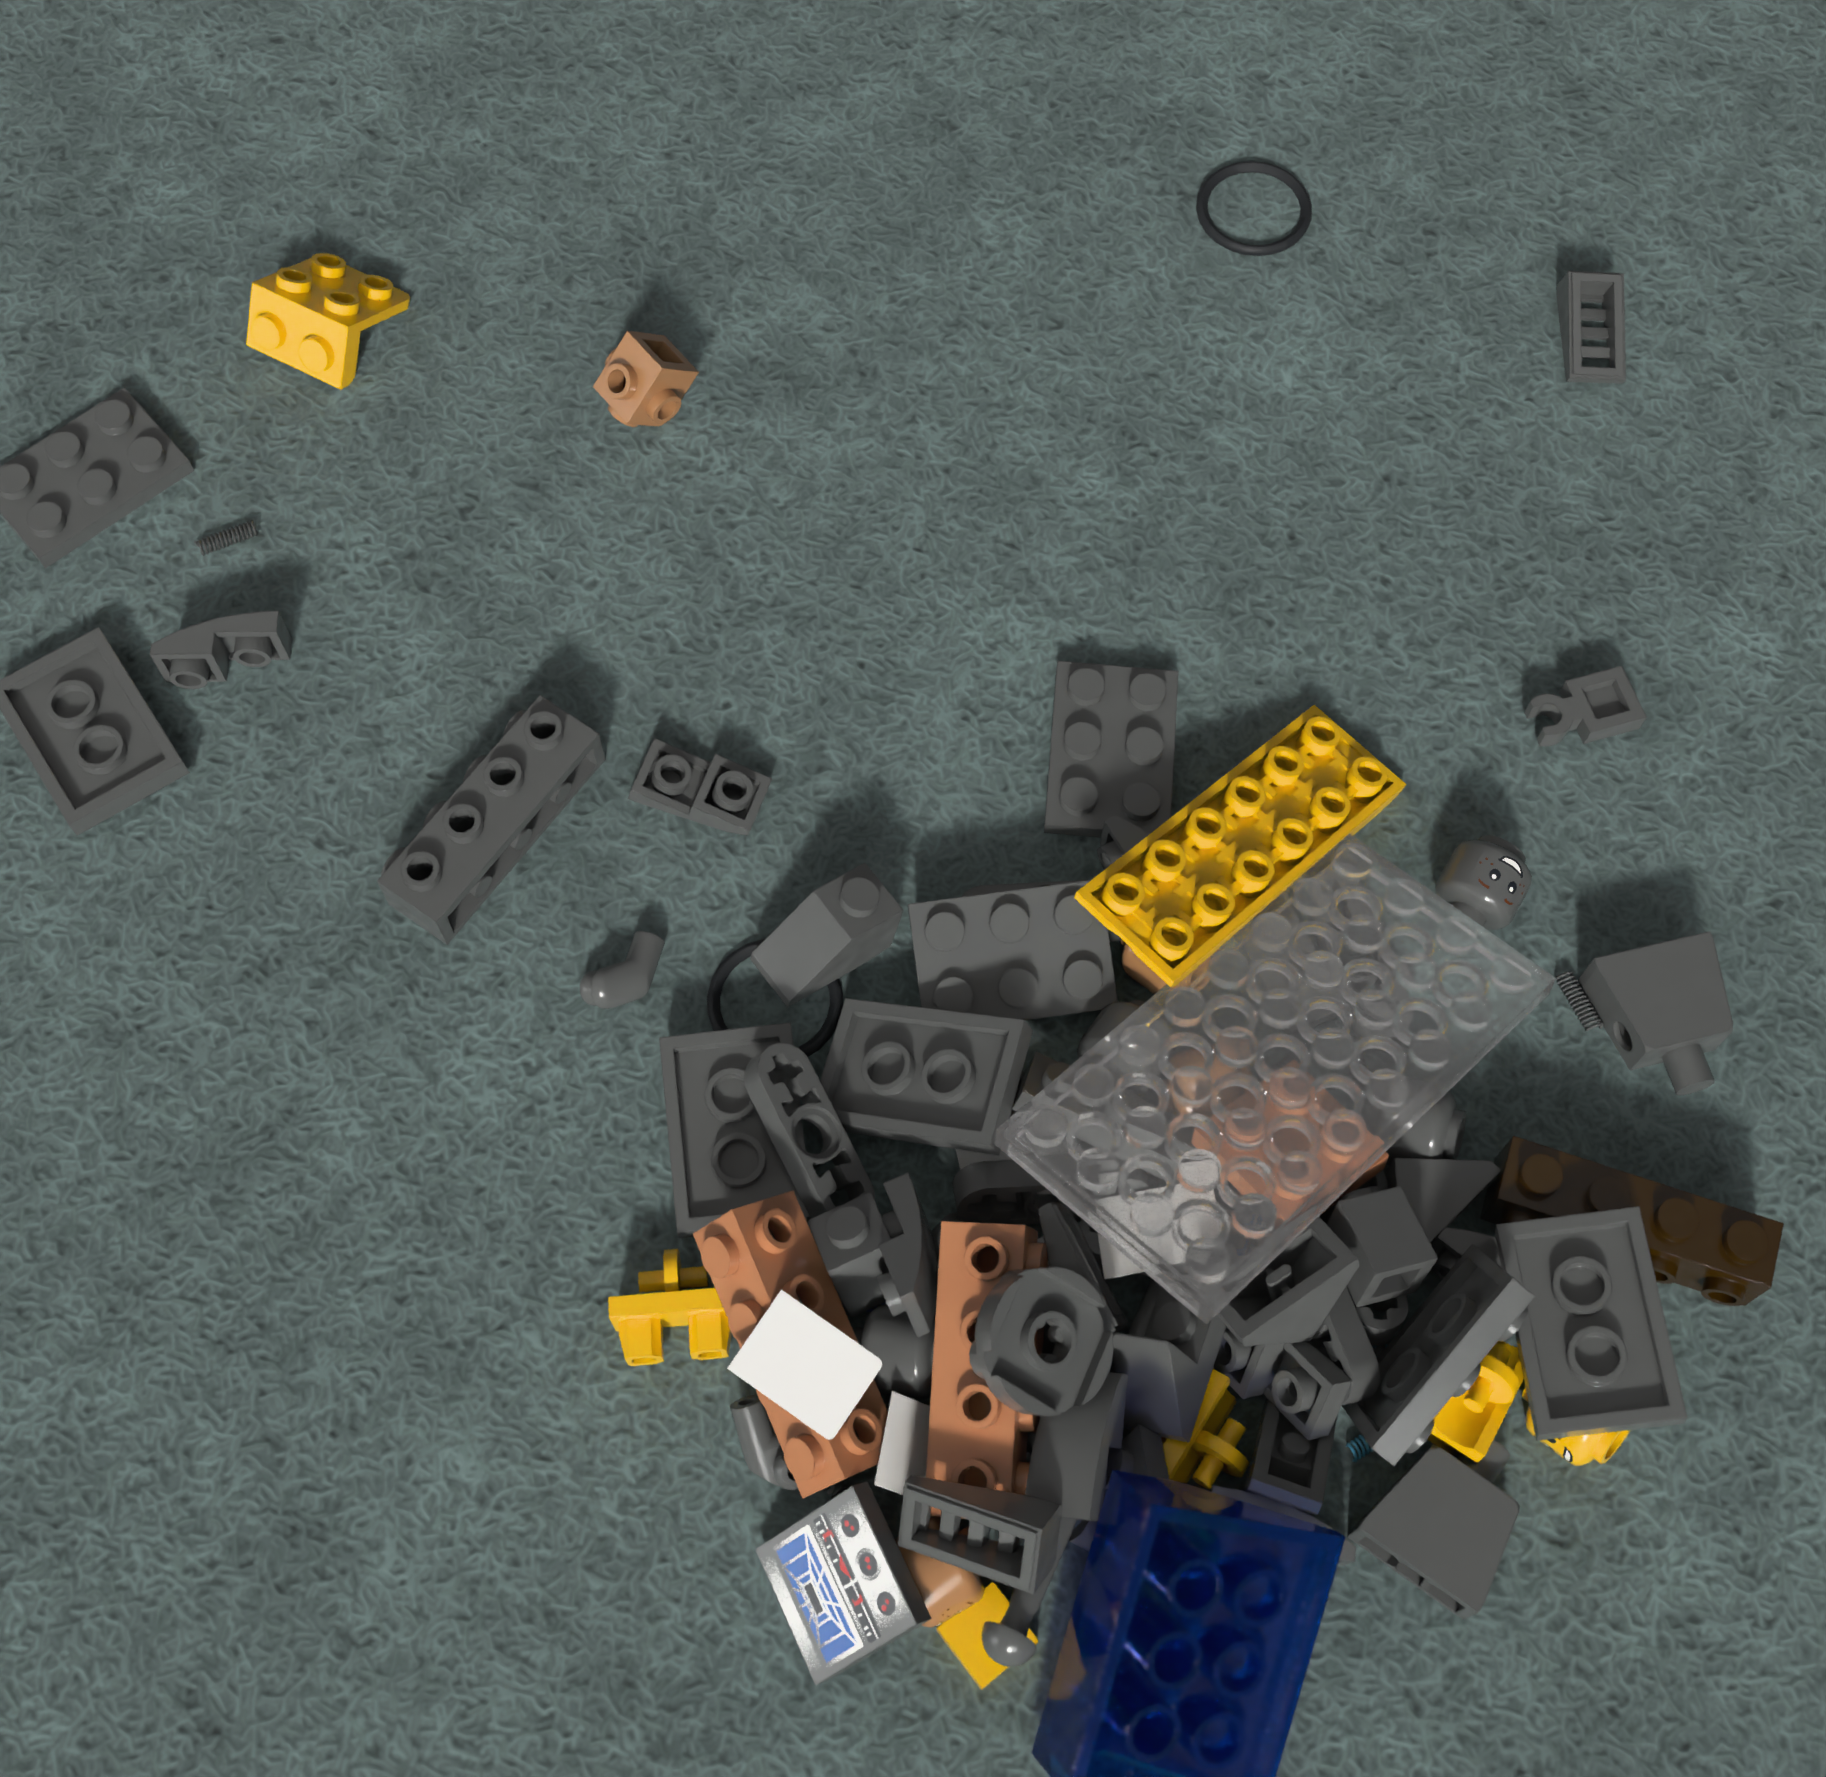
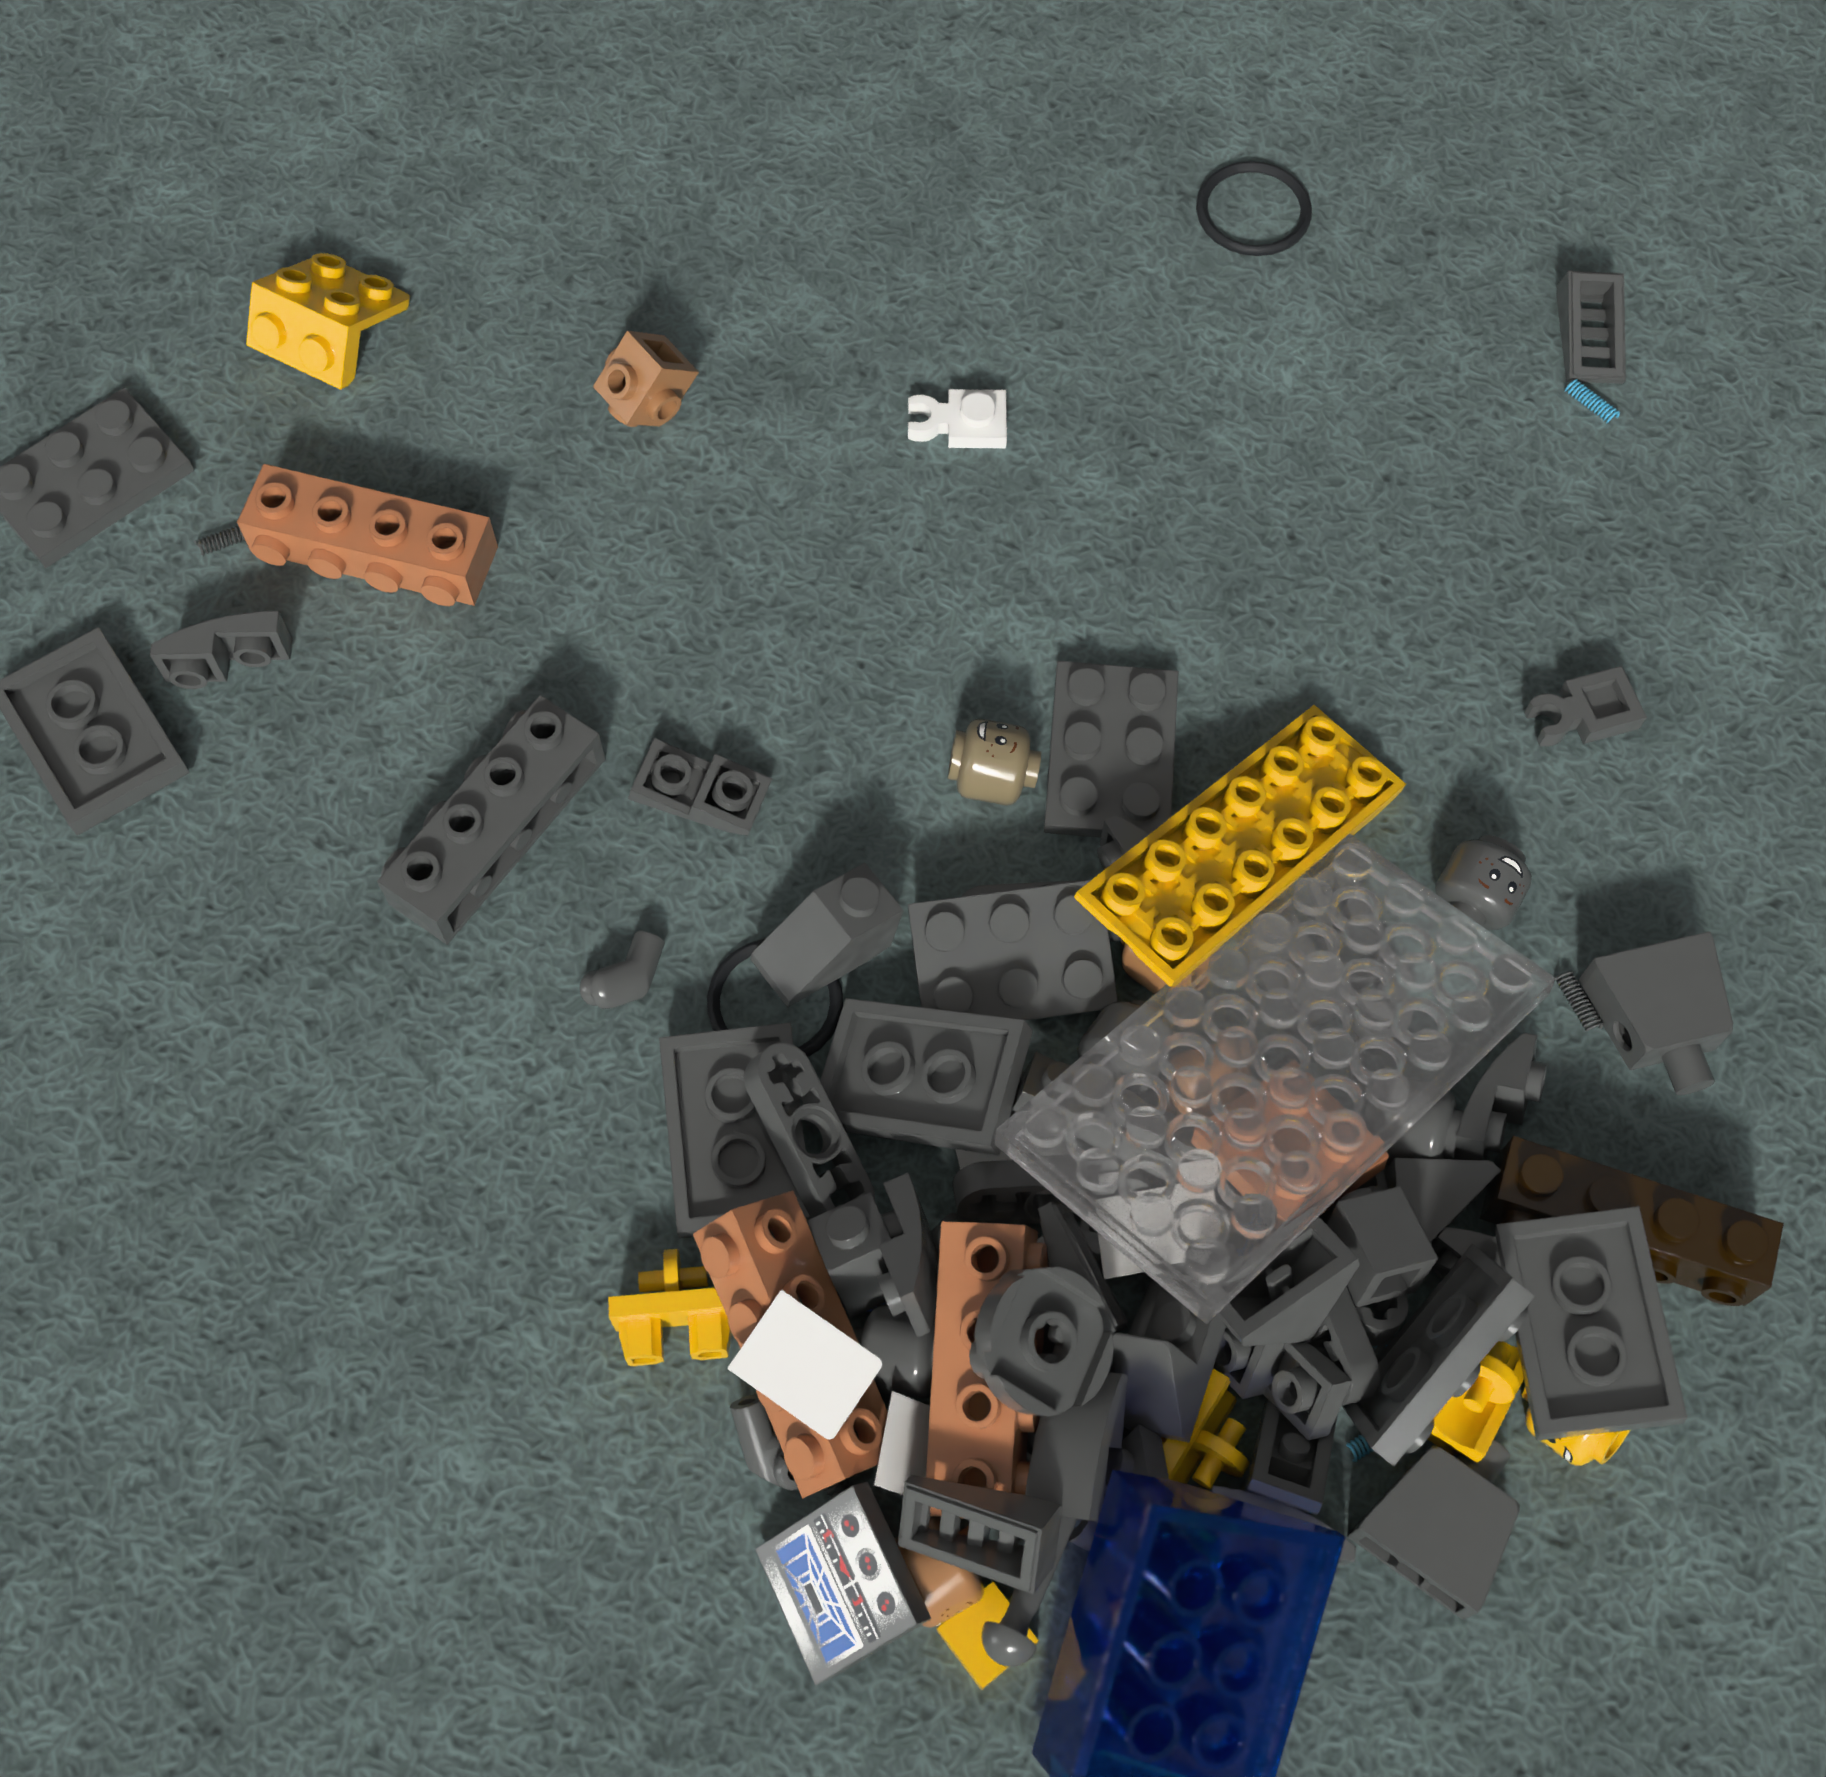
(368, 535): none -> nougat brick
(968, 418): none -> white plate
(993, 762): none -> dark tan head
(1501, 1099): none -> dark grey slope
(1595, 398): none -> medium azure leg

